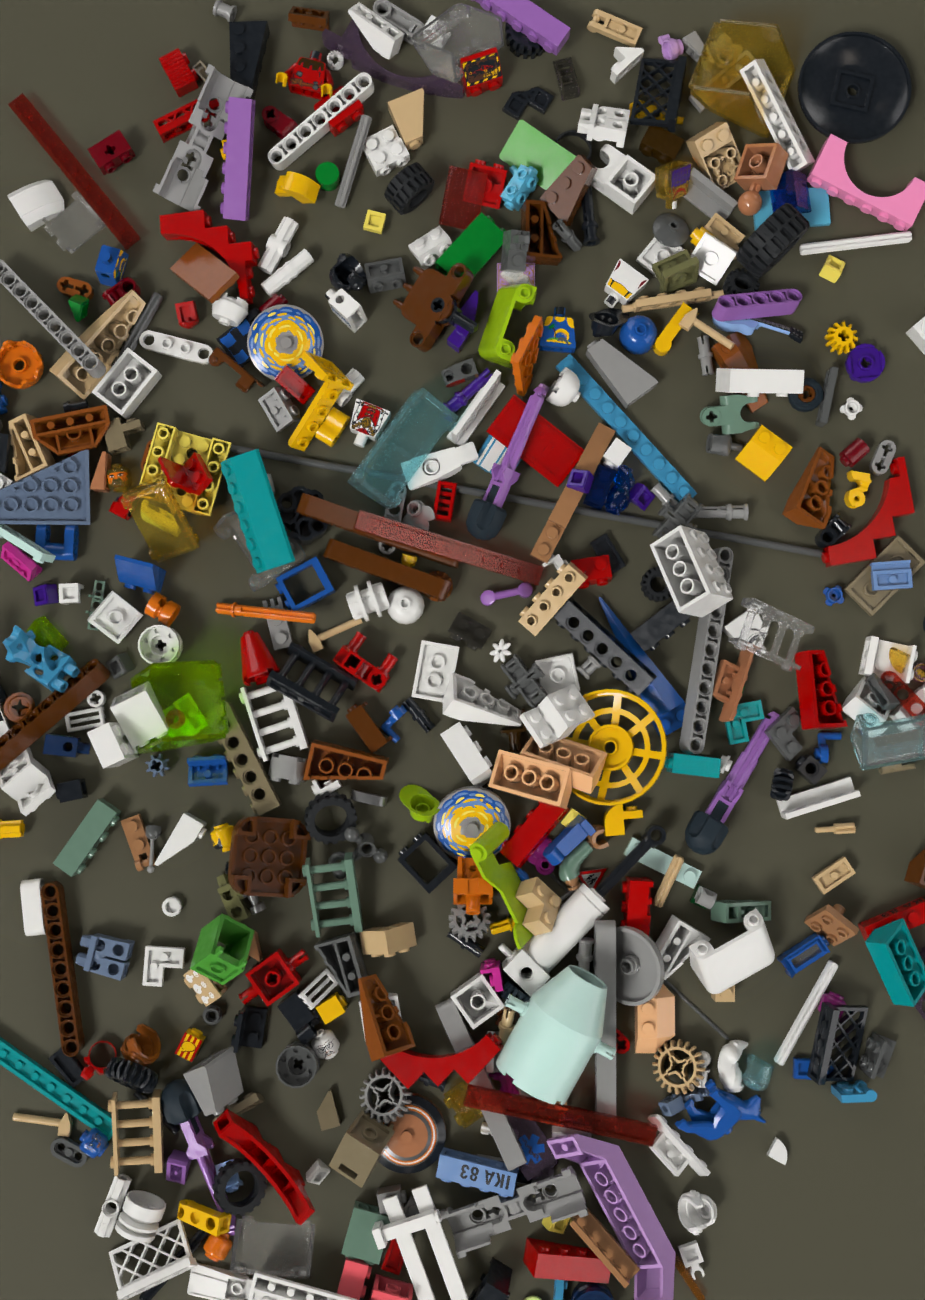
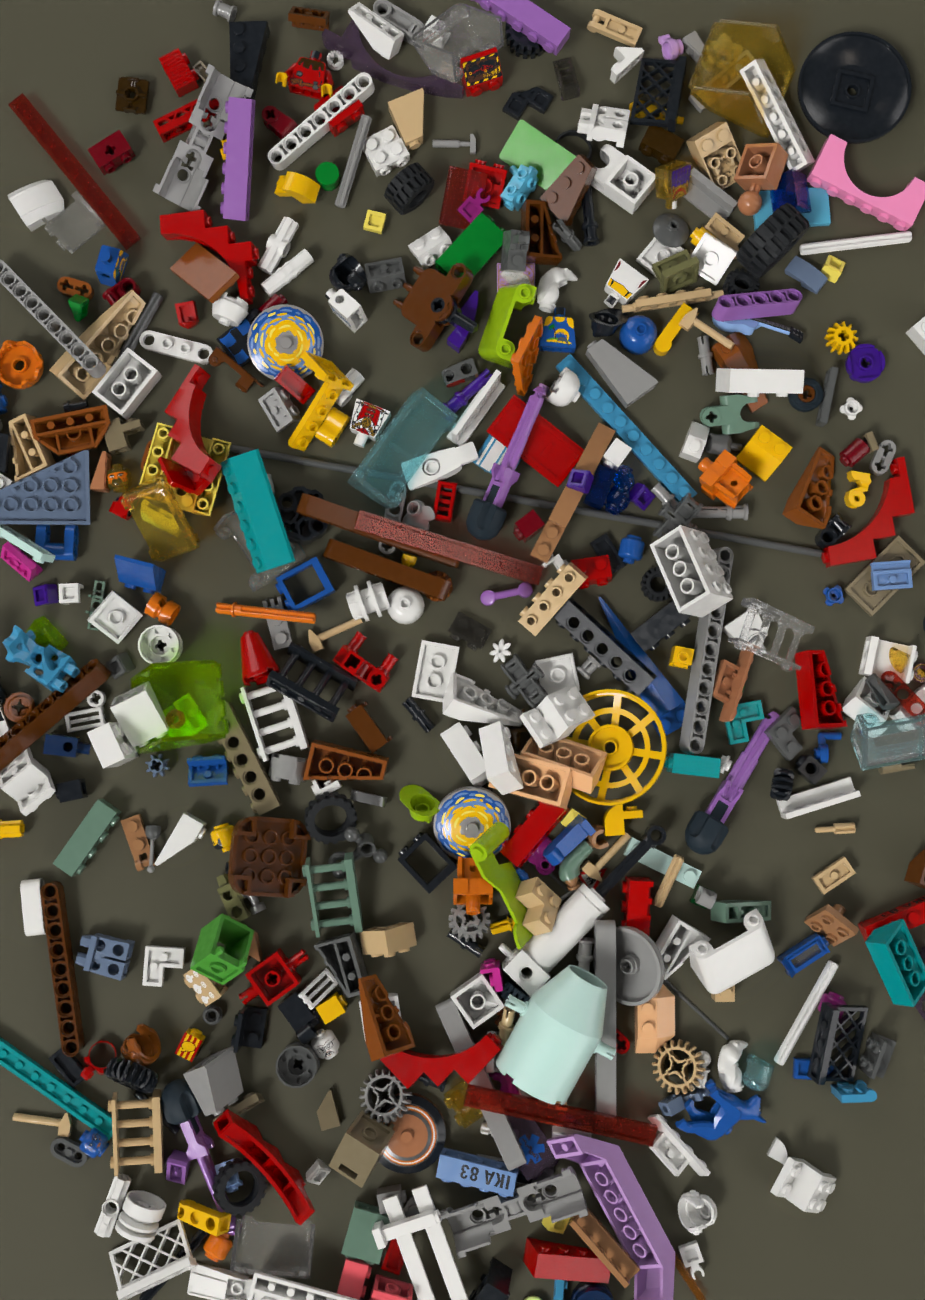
(129, 105): none -> dark brown piece
(172, 906): white tile -> none
(187, 410): none -> red arch
(396, 713): blue plate -> none
(456, 144): none -> light grey piece
(471, 207): none -> magenta plate
(500, 758): none -> white wedge
(528, 526): none -> dark red brick
(549, 287): none -> white animal
(593, 870): none -> tan piece
(631, 549): none -> blue head
(681, 657): none -> yellow window
(694, 442): none -> white slope
(724, 479): none -> orange piece
(804, 1185): none -> white bracket
(807, 274): none -> sand blue slope
(870, 440): none -> dark tan tile

